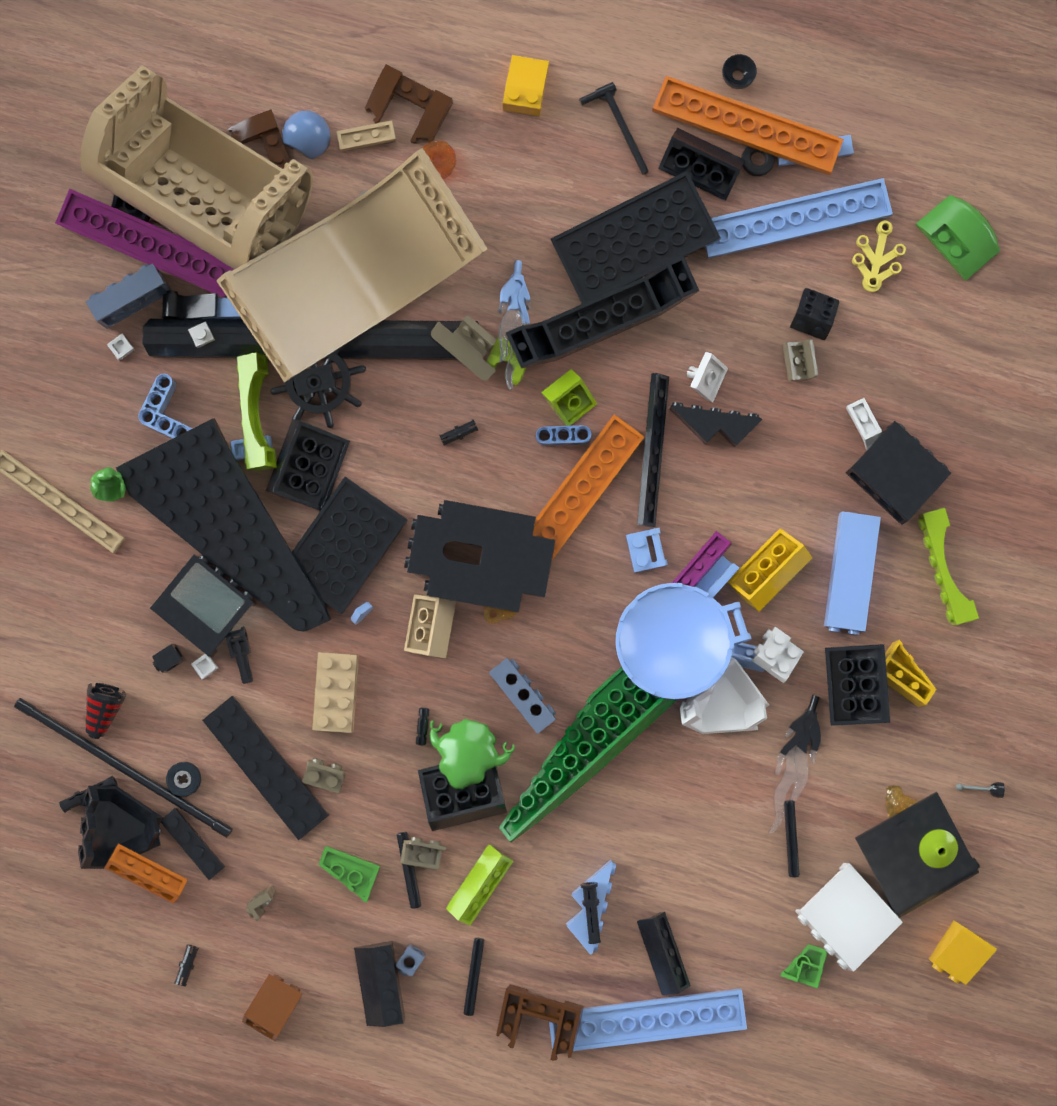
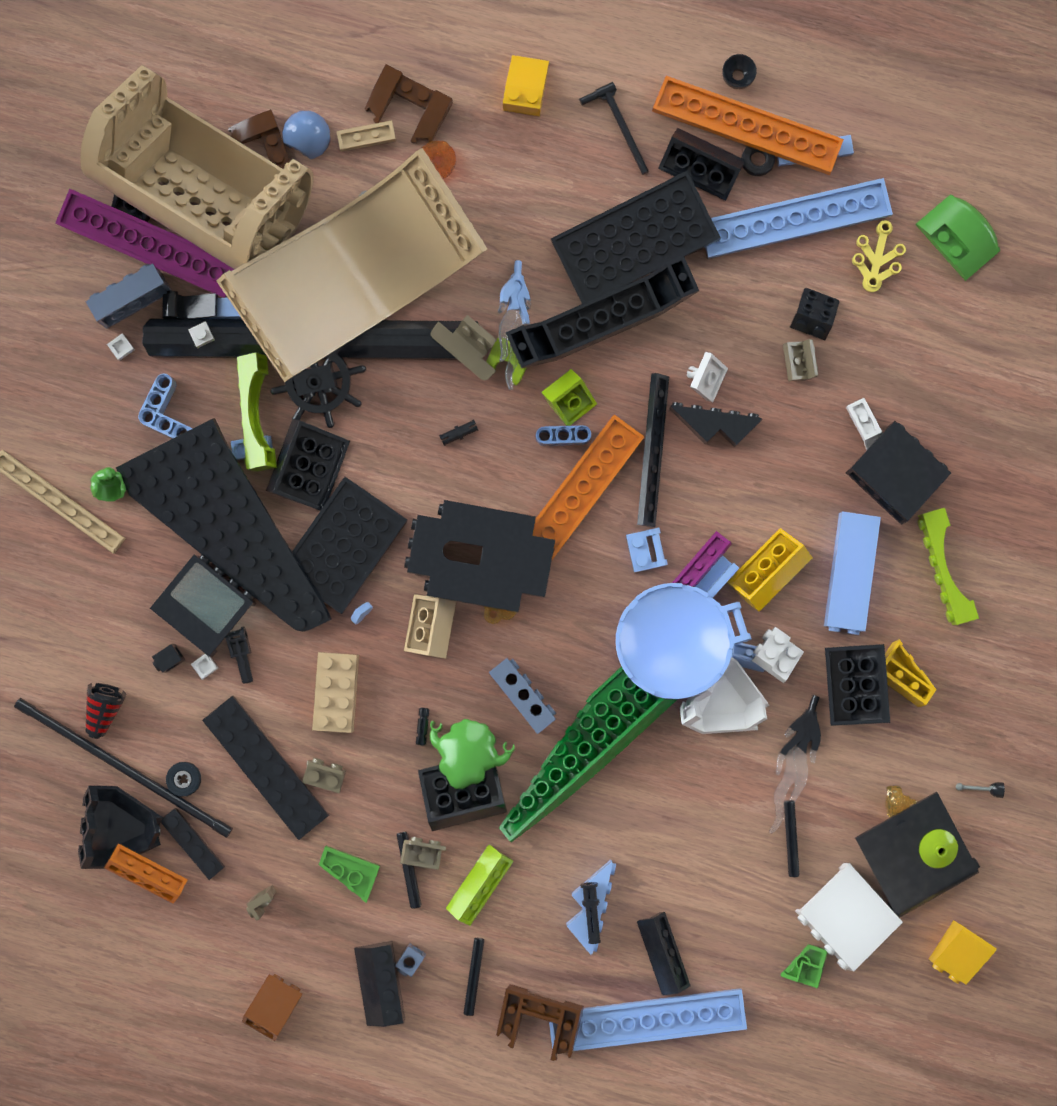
(77, 798): black pin -> none
(186, 965): black pin -> none

